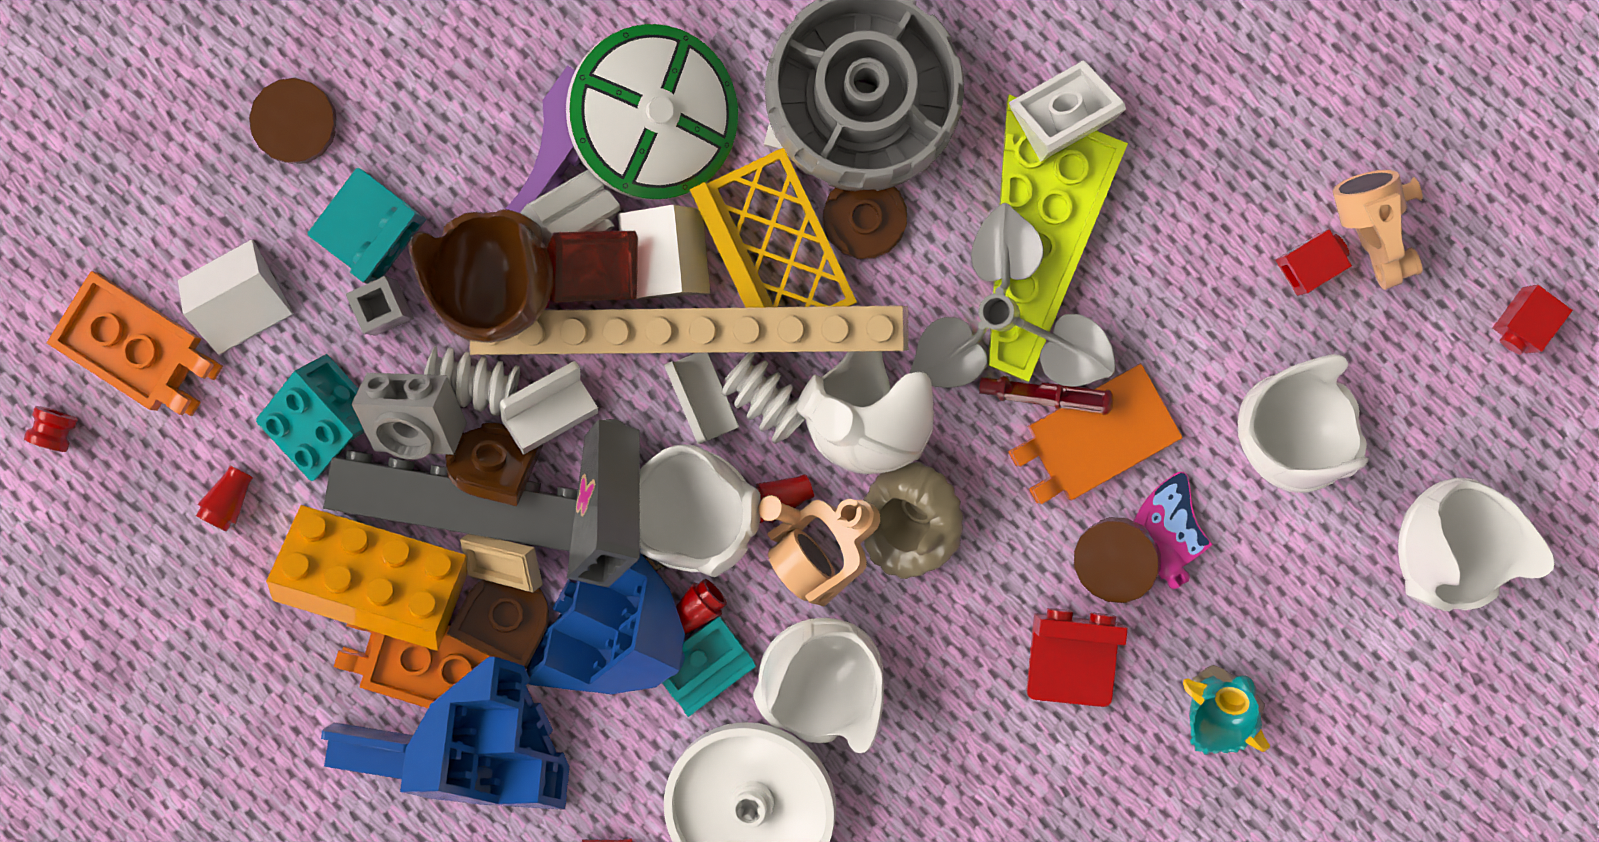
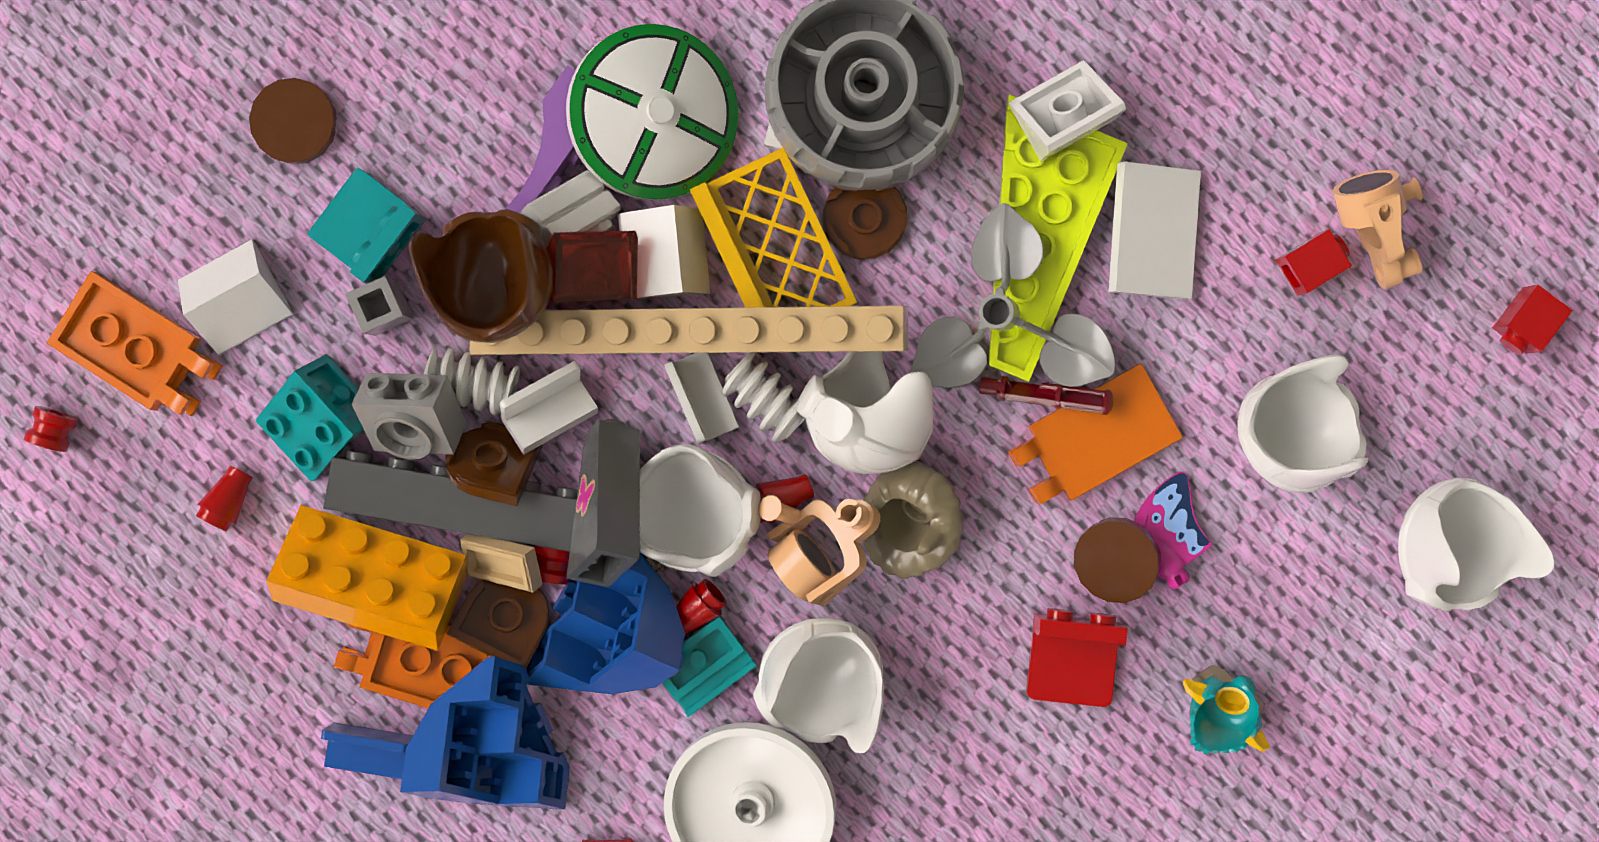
(553, 565): none -> red wheel
(1154, 230): none -> white tile

